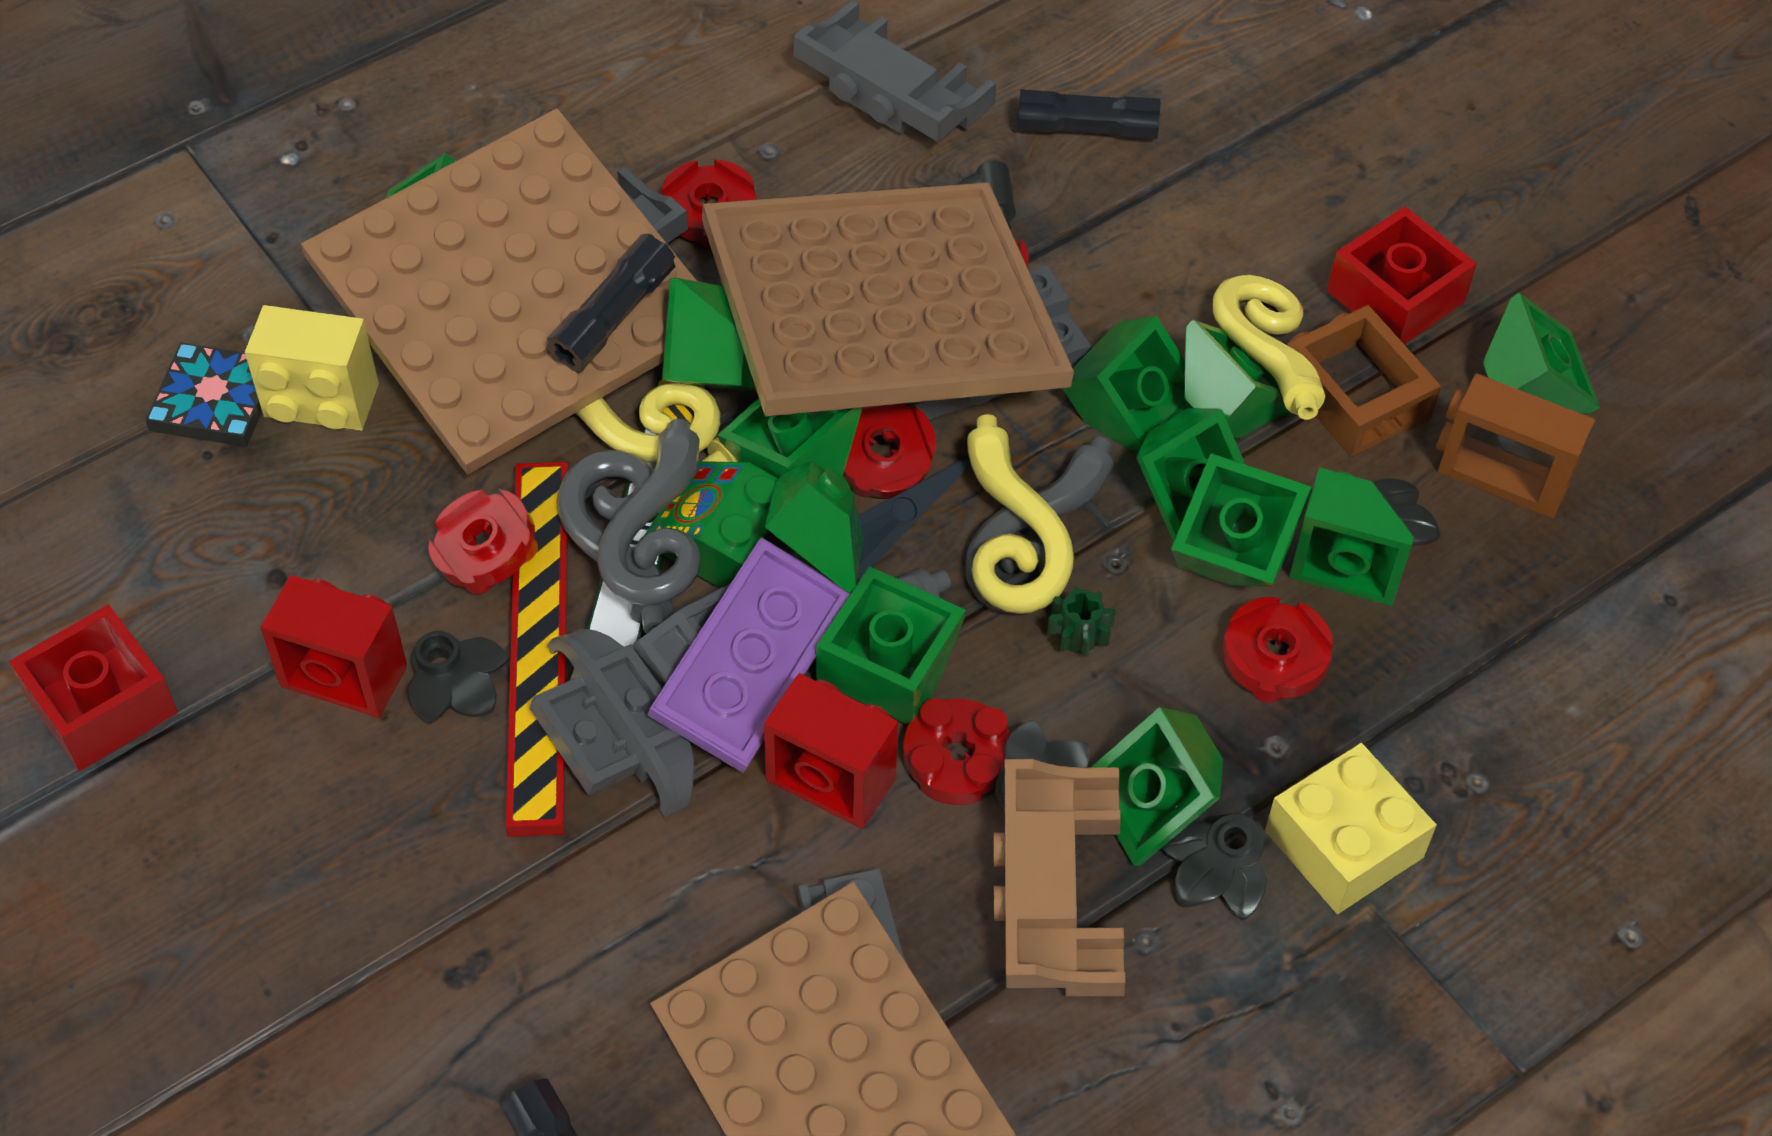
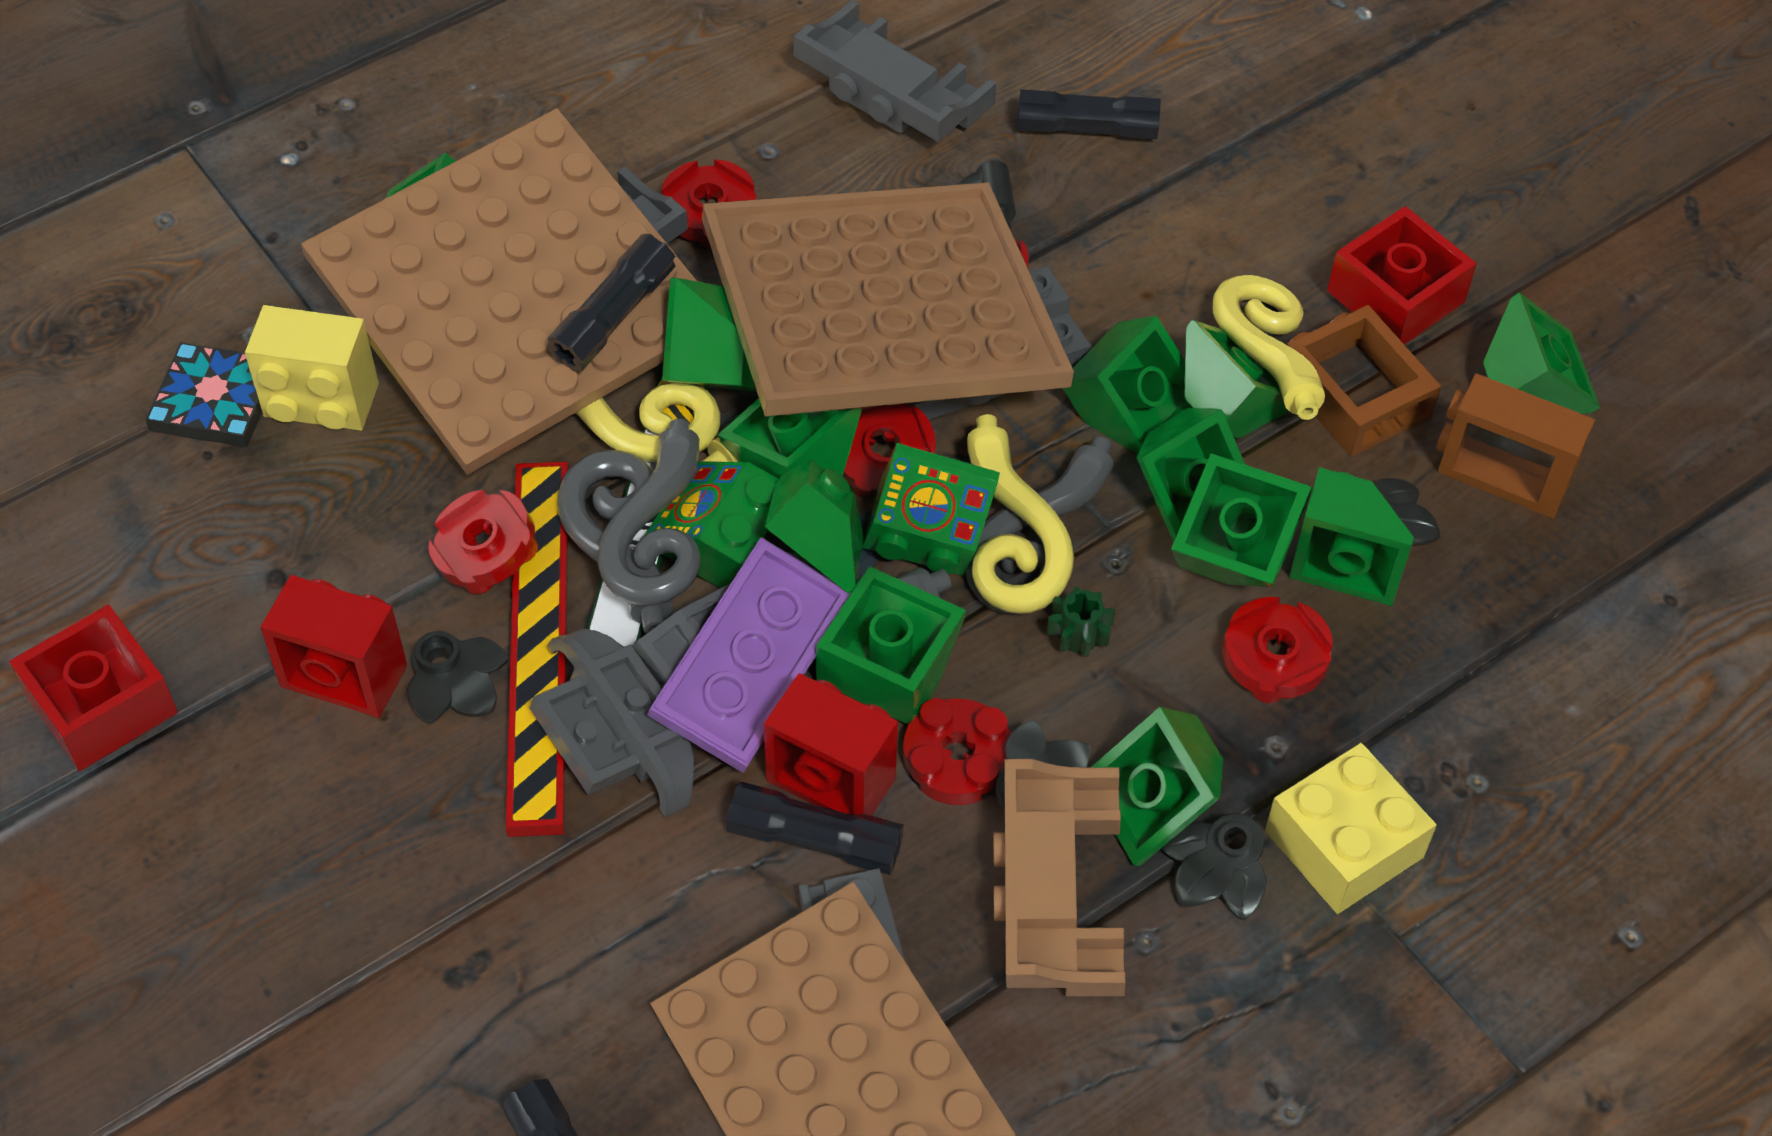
(775, 817): none -> black axle
(930, 509): none -> green slope

